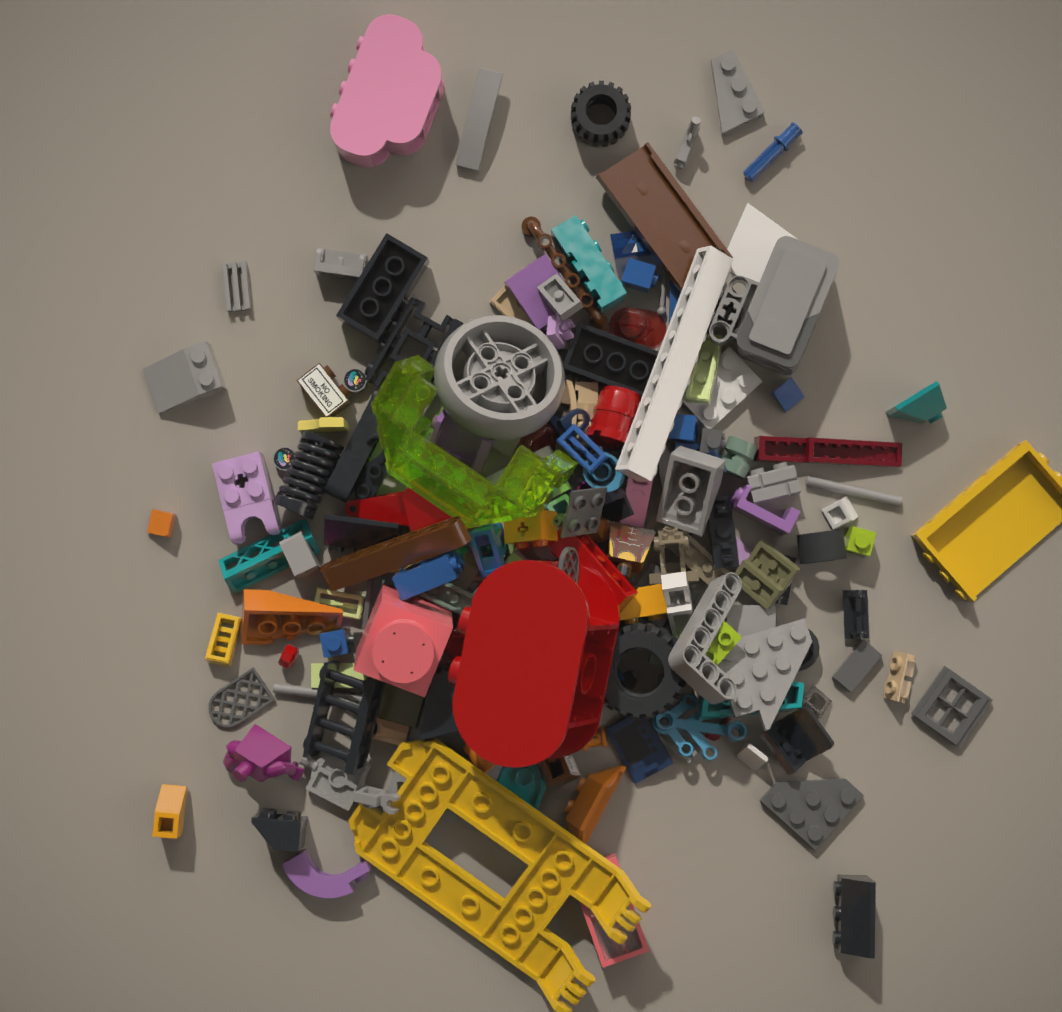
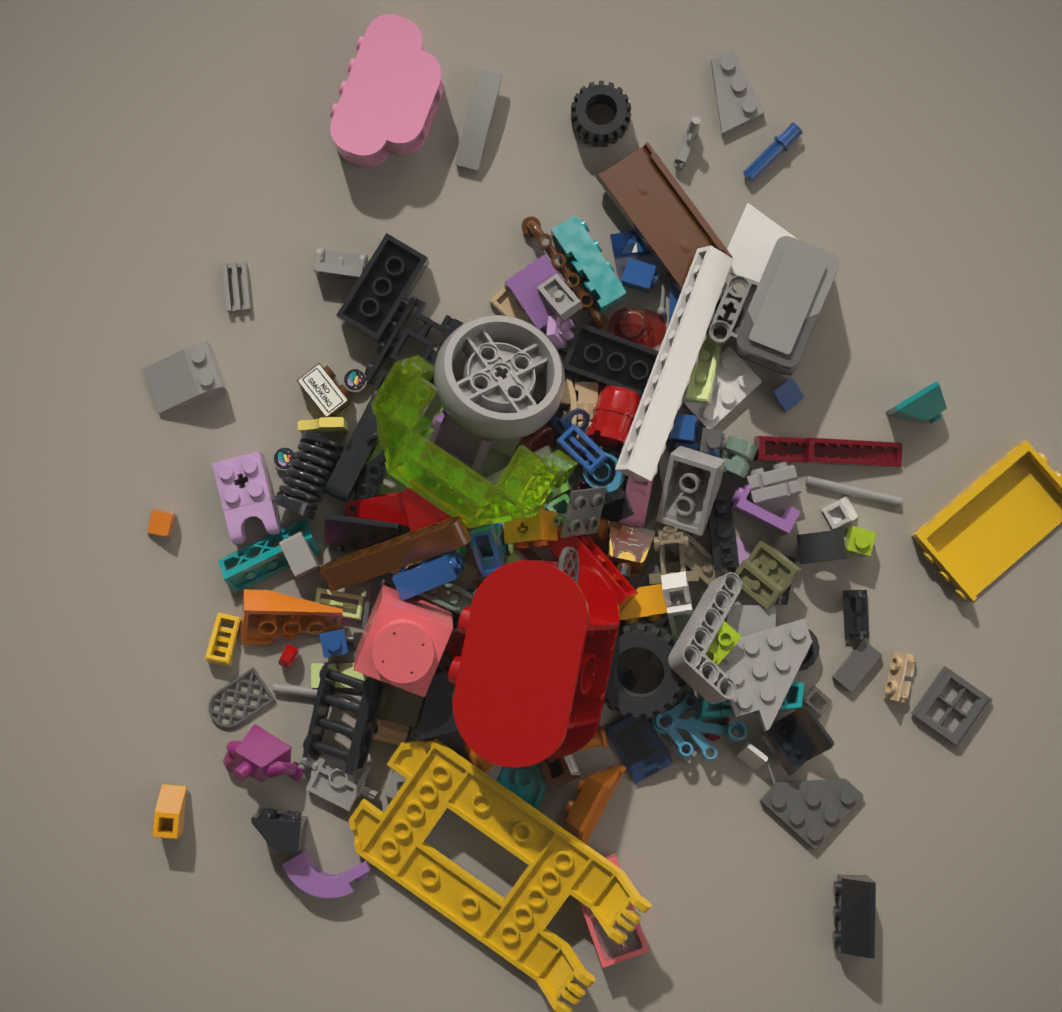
(373, 797): light grey plate -> none

